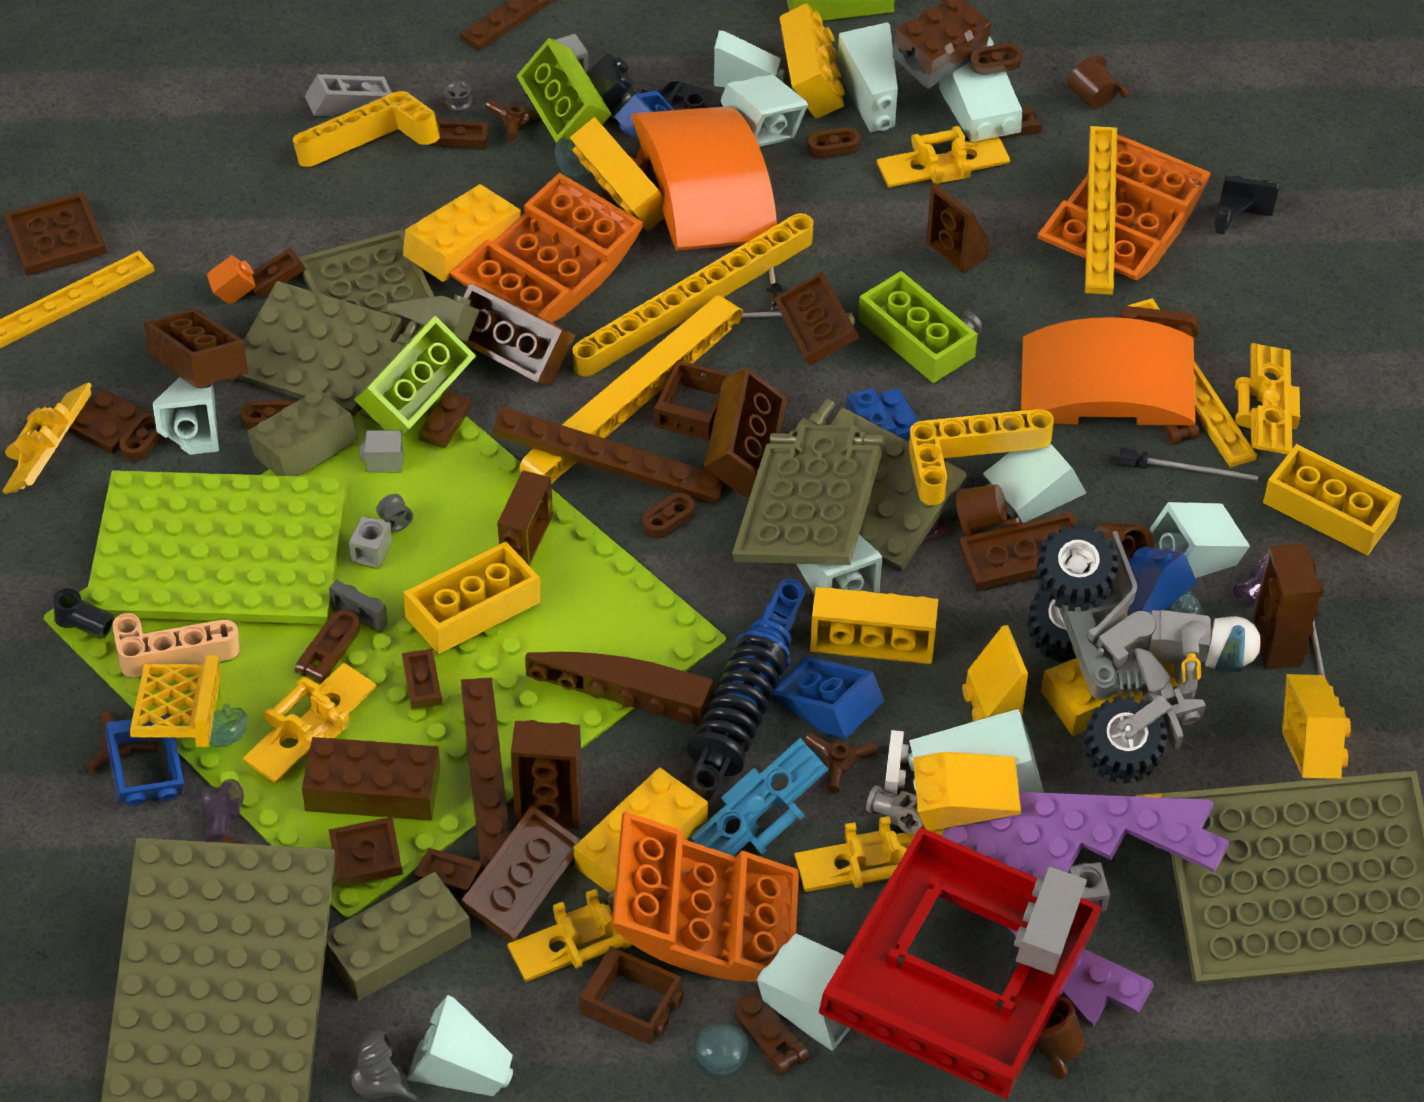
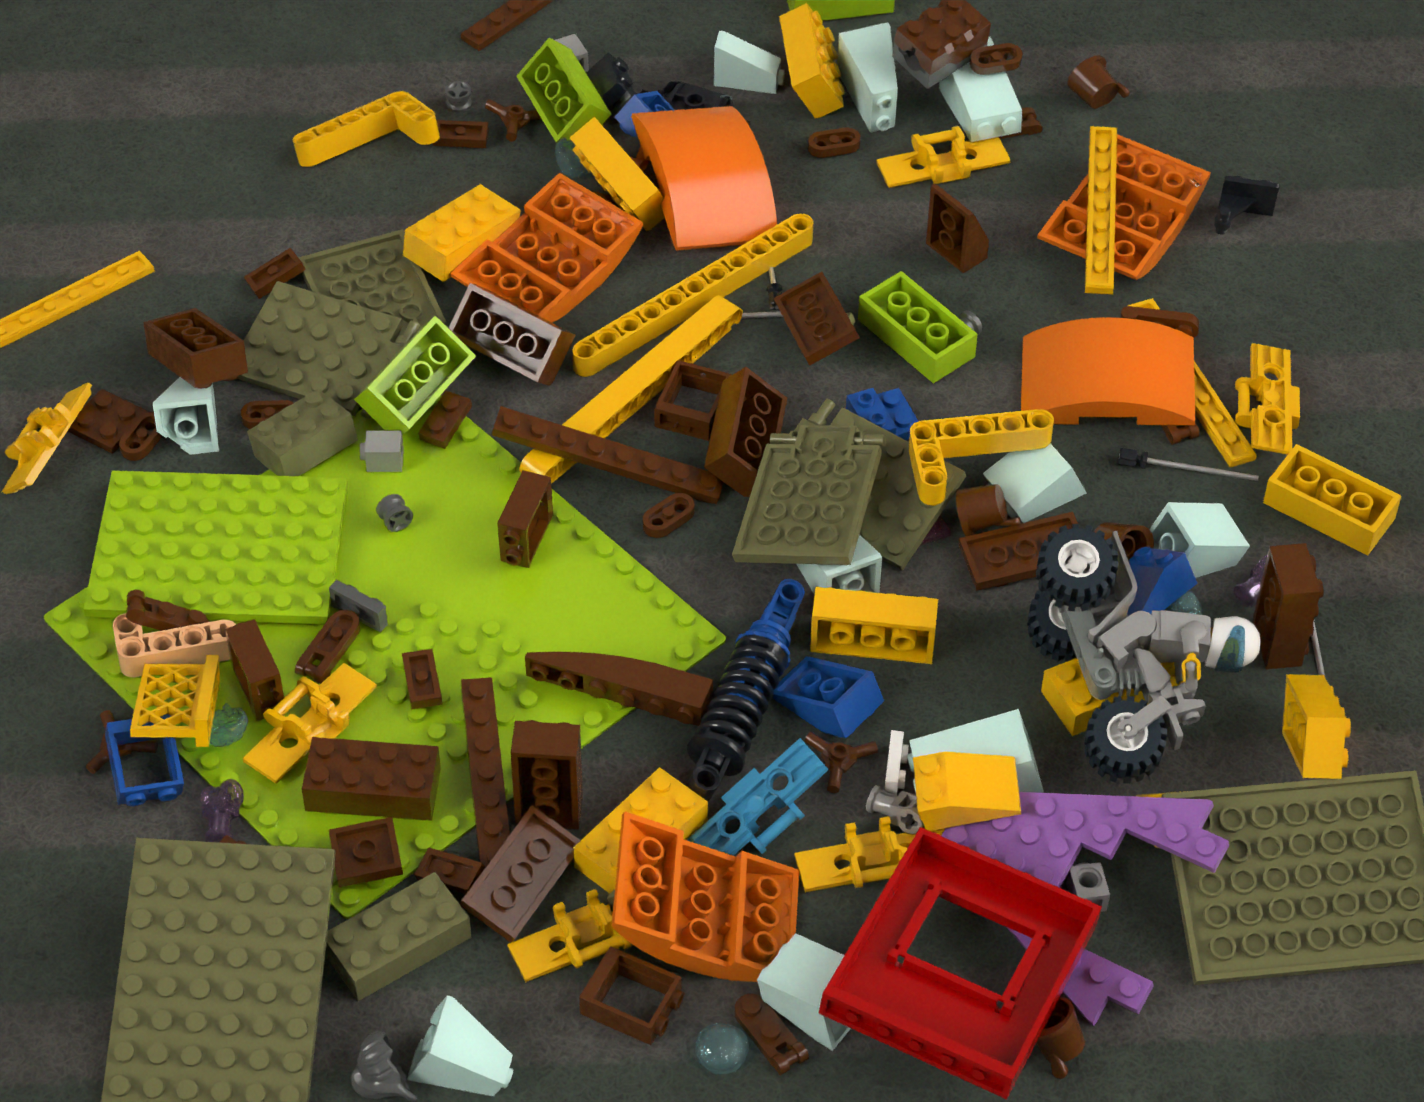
(54, 233): reddish brown plate -> none
(74, 612): black piece -> none
(160, 614): none -> reddish brown plate
(231, 279): orange brick -> none
(254, 667): none -> reddish brown window
(343, 93): light grey slope -> none
(370, 542): light grey brick -> none
(453, 313): olive slope -> none
(472, 597): yellow brick -> none
(767, 106): light aqua slope -> none
(996, 678): yellow slope -> none
(1049, 919): light grey brick -> none

